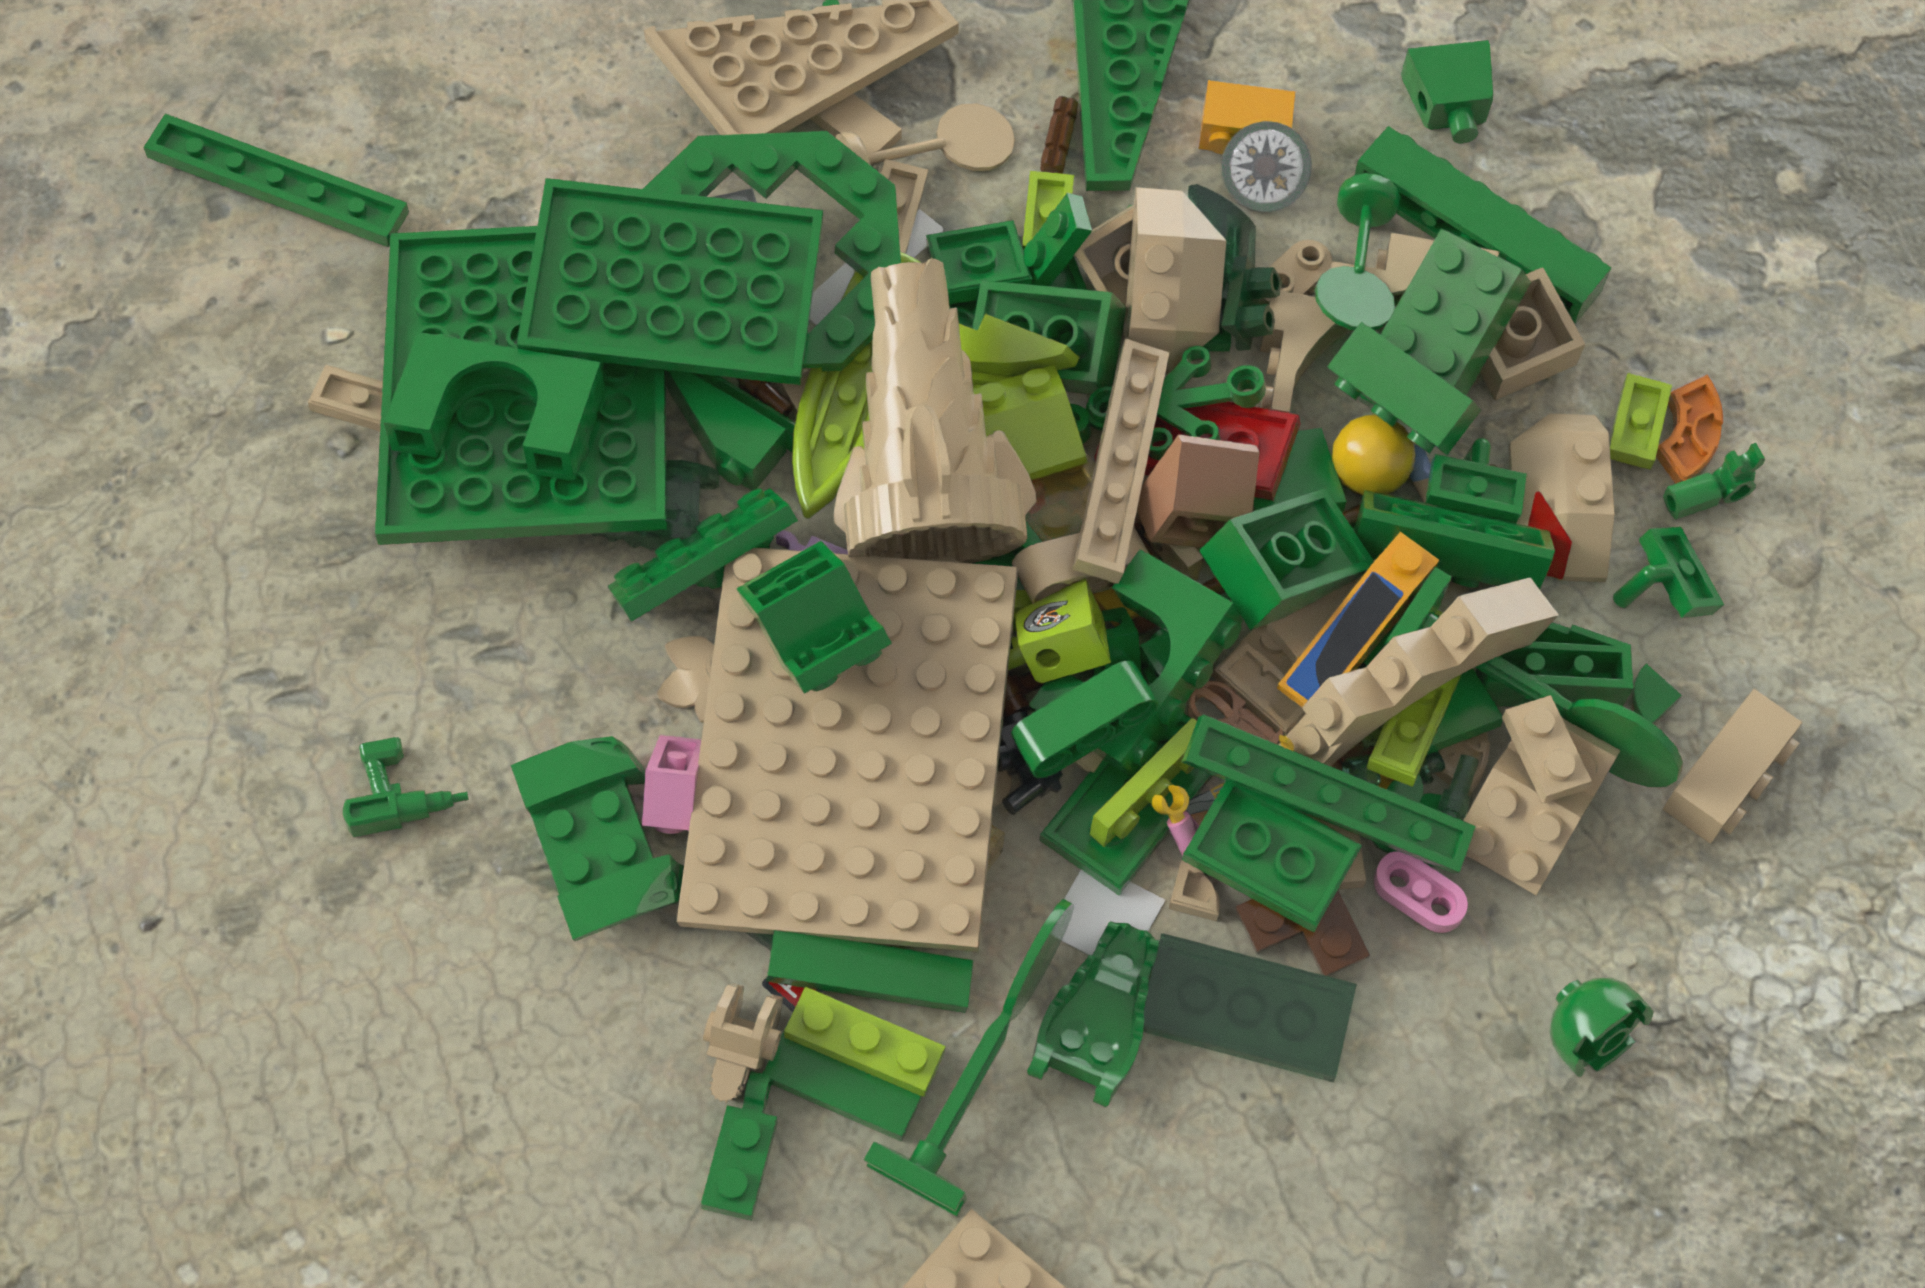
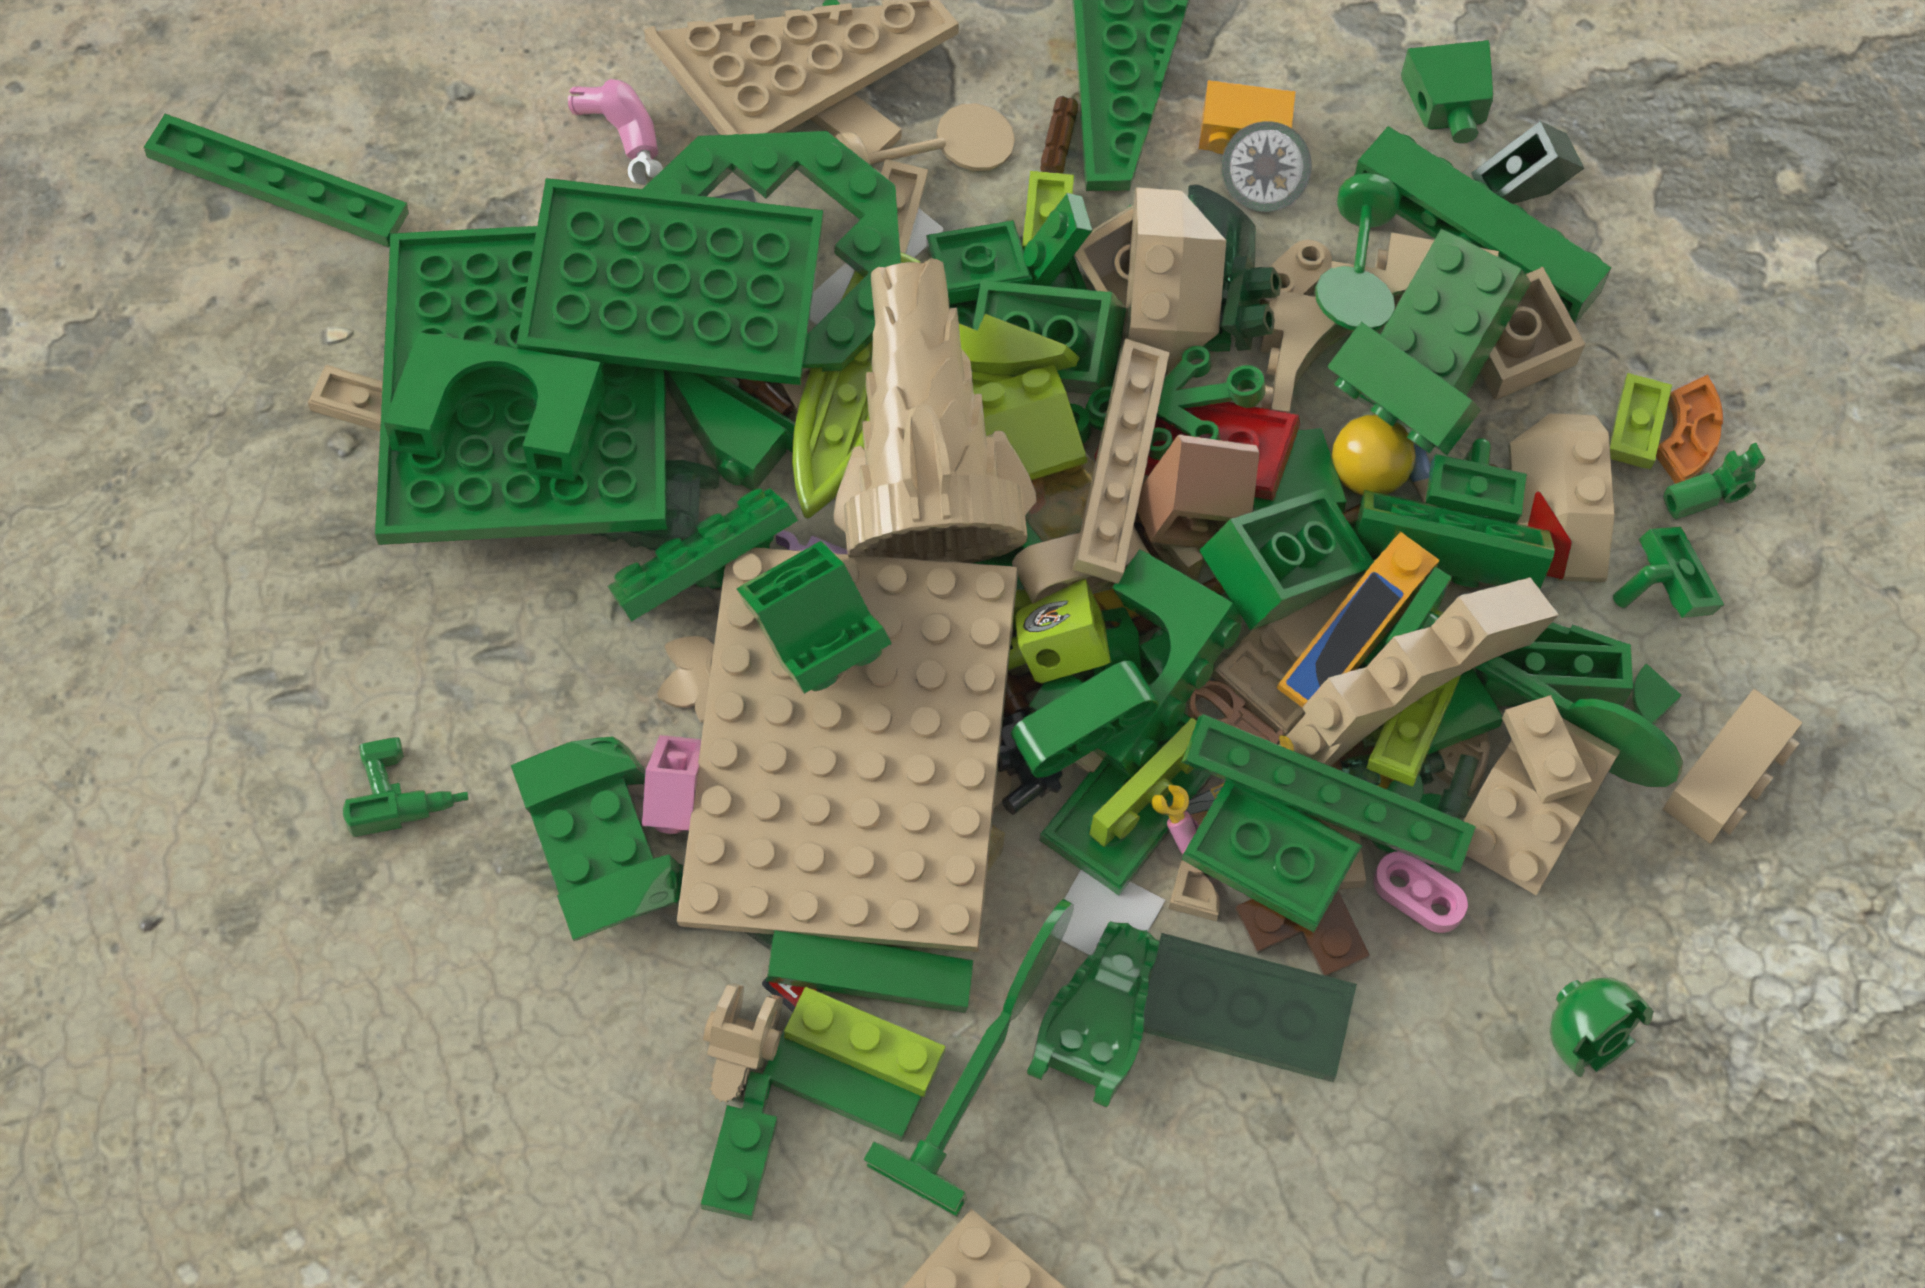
(628, 114): none -> bright pink arm
(1531, 165): none -> dark green slope

